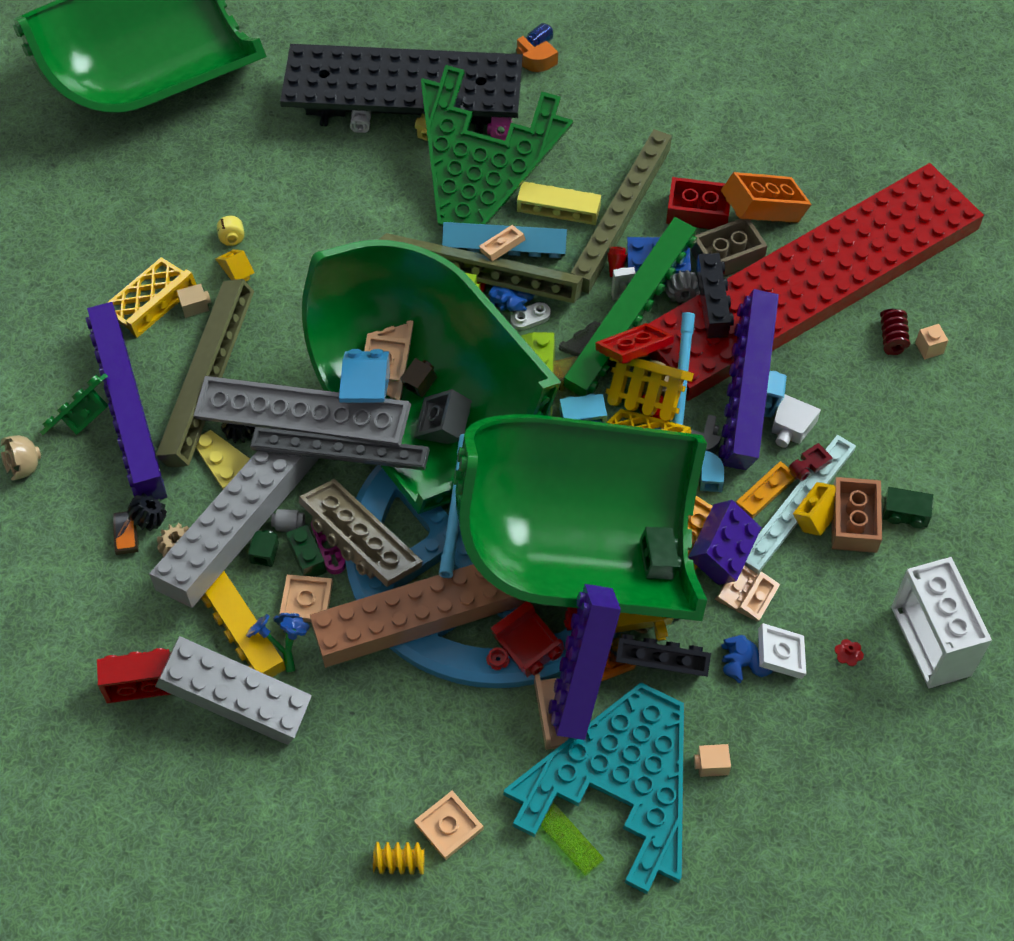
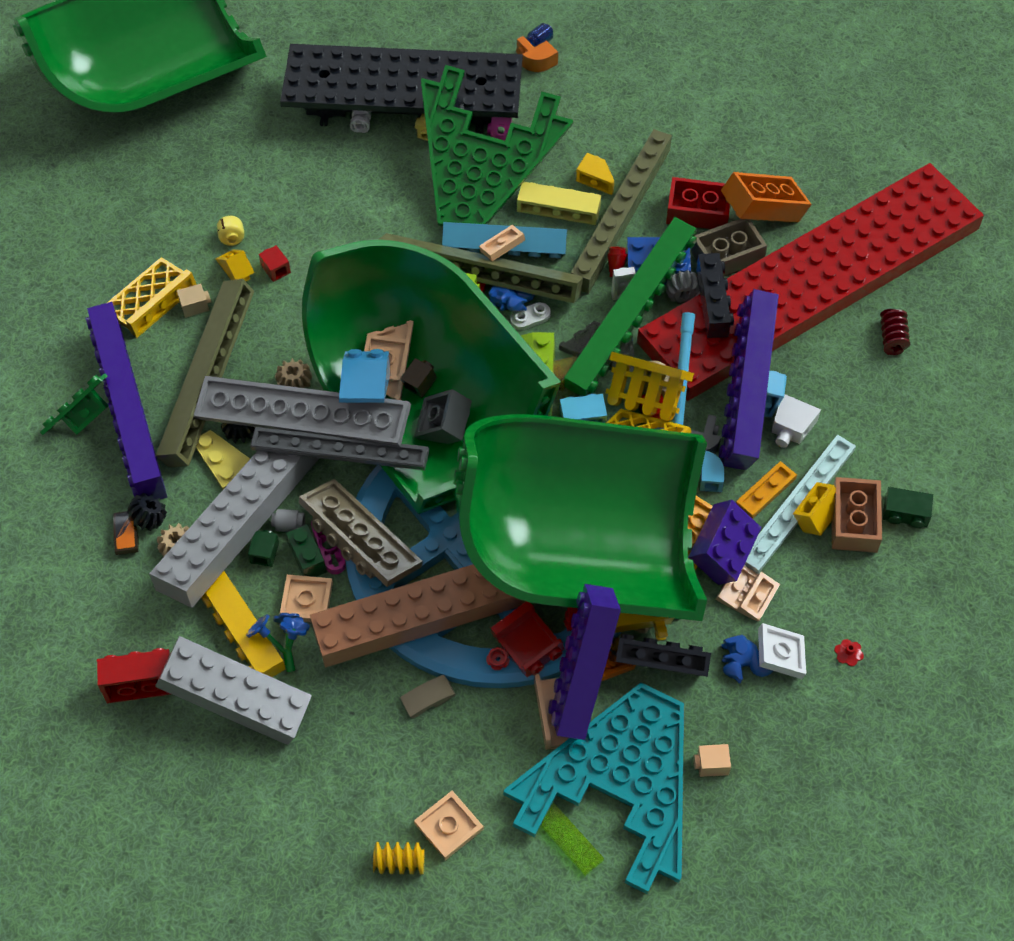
(21, 453): tan cylinder -> none
(274, 263): none -> red brick
(293, 374): none -> tan gear
(427, 695): none -> dark tan slope
(448, 557): medium azure piece -> none
(595, 173): none -> yellow slope
(634, 343): red plate -> none
(660, 553): dark green brick -> none
(813, 458): dark red plate -> none
(931, 341): light nougat brick -> none
(940, 622): white window -> none

